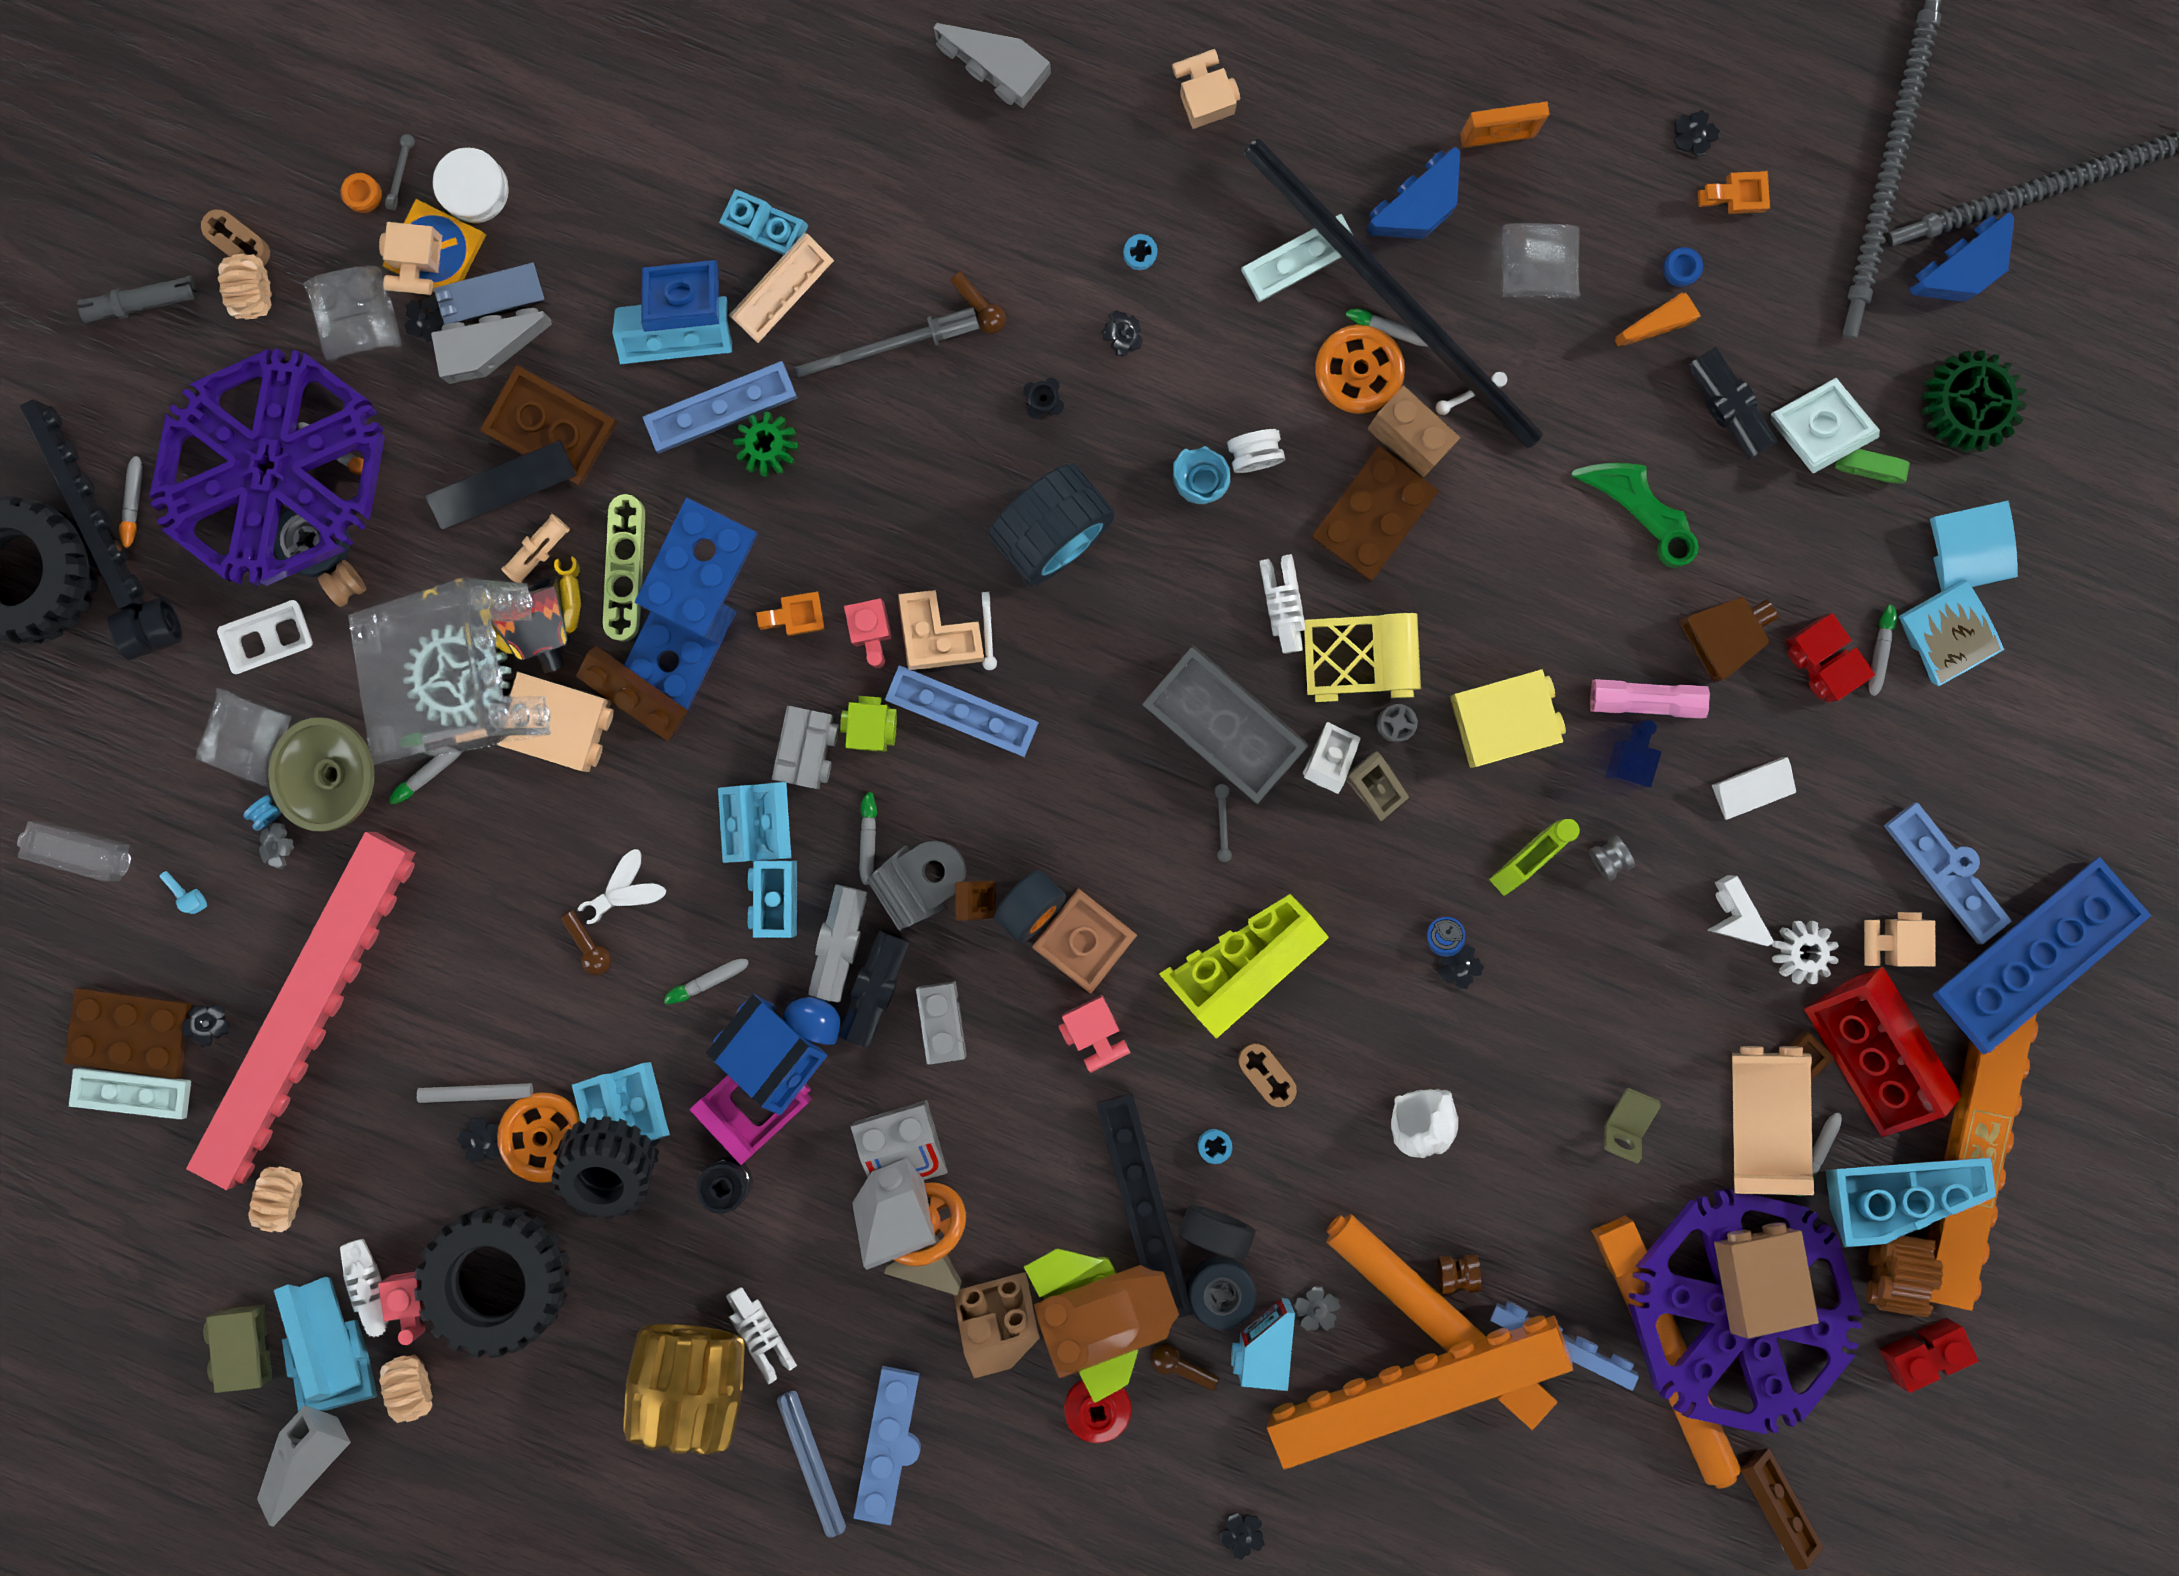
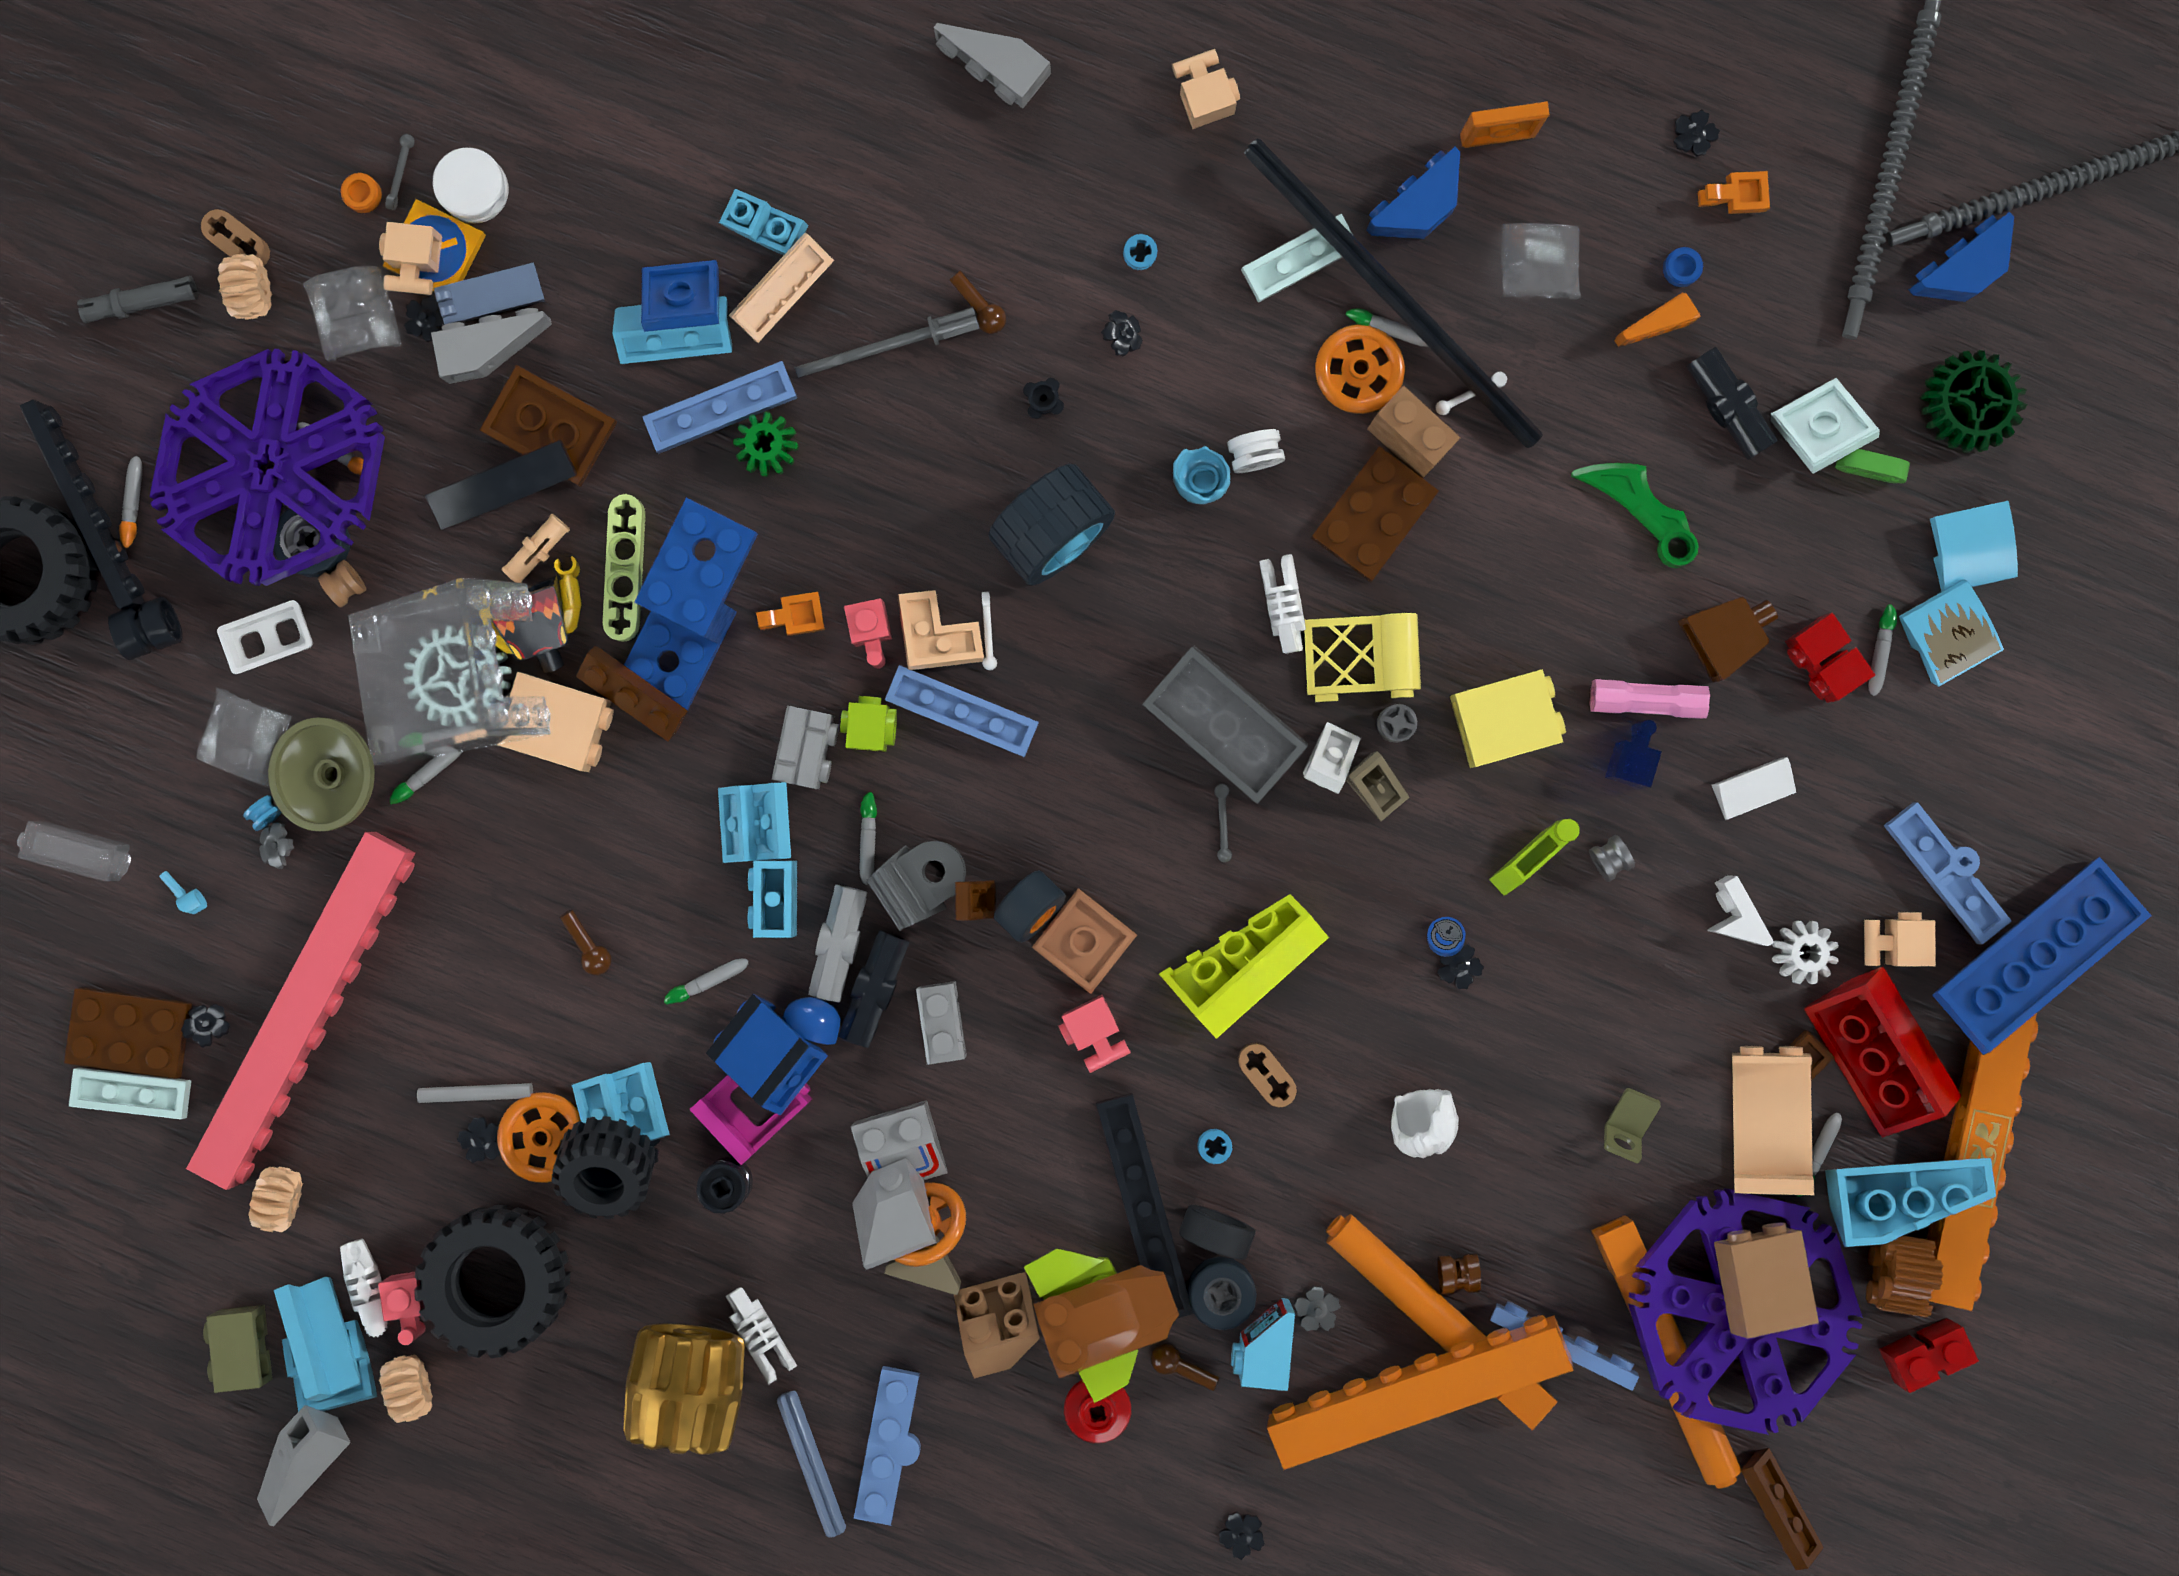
(619, 889): white piece -> none

